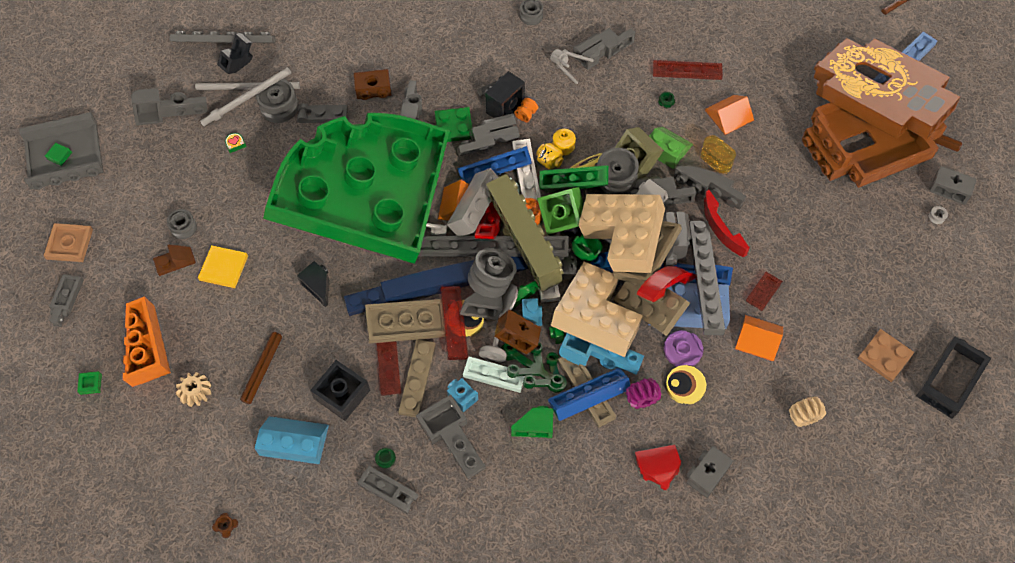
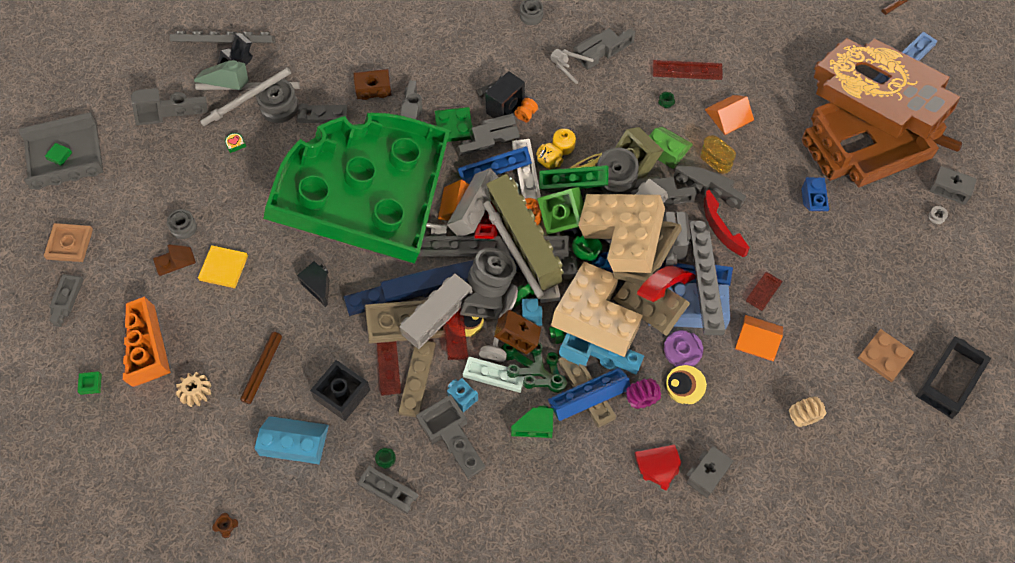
(227, 75): none -> sand green slope
(435, 311): none -> light grey brick
(496, 220): none -> light grey bar
(815, 194): none -> blue slope

